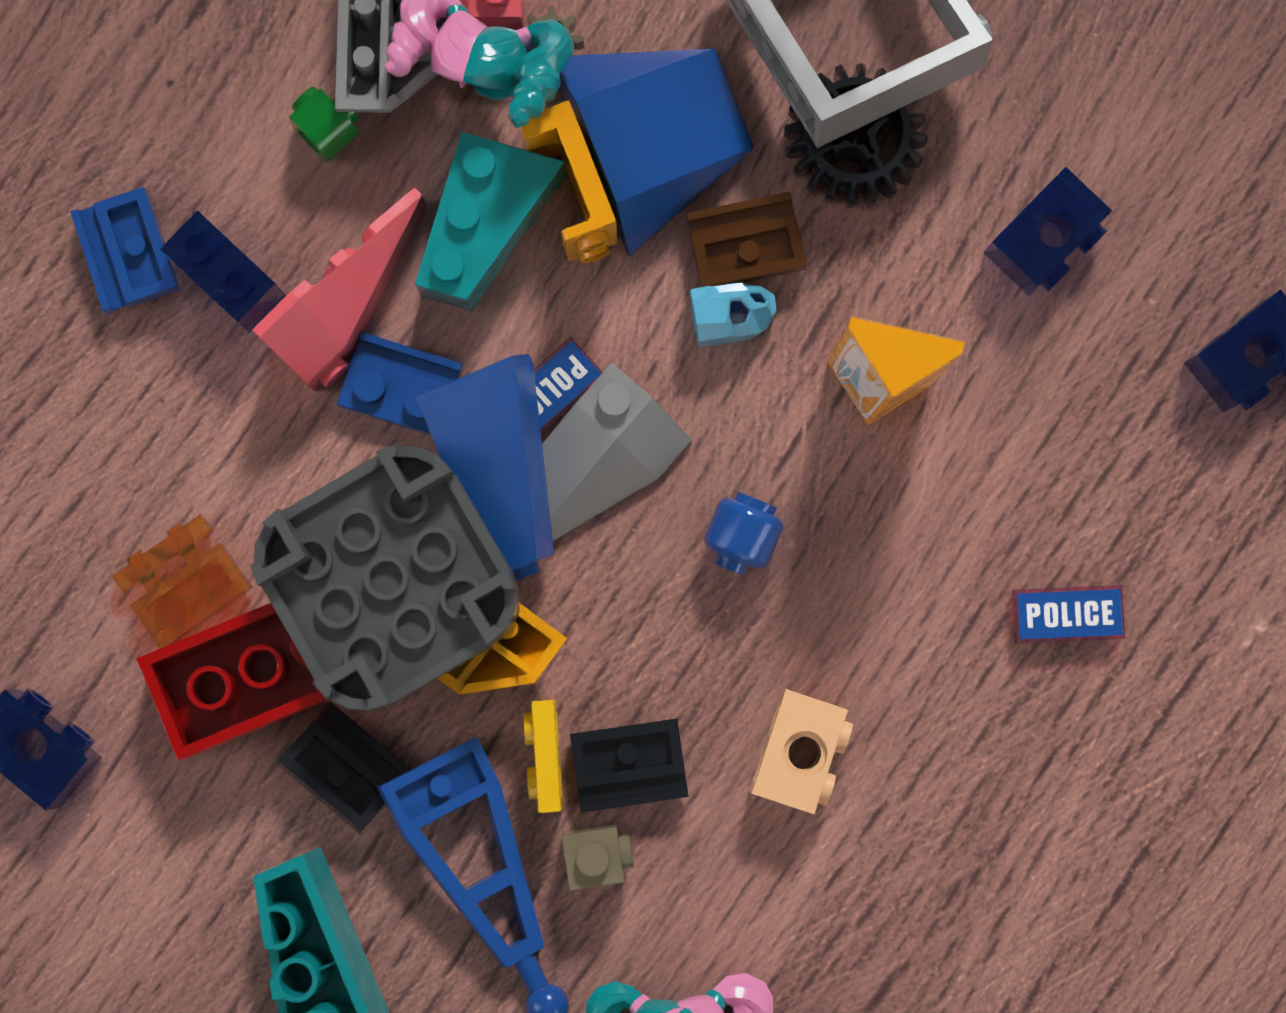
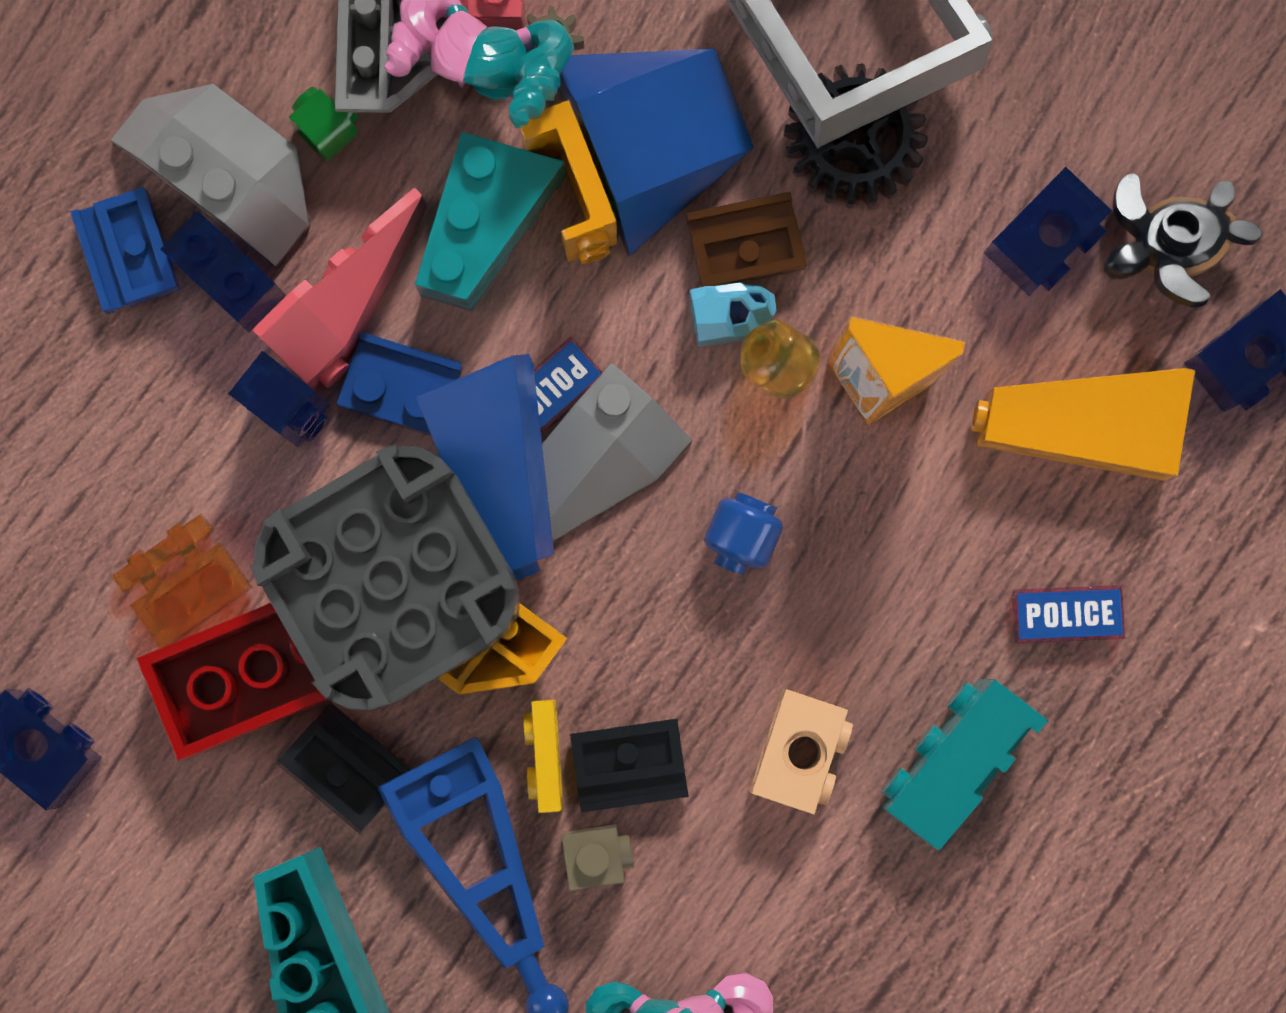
(223, 165): none -> light grey wedge
(281, 400): none -> clear blue brick
(779, 359): none -> clear yellow head
(960, 760): none -> teal wedge
(1101, 422): none -> light orange slope
(1176, 238): none -> animal

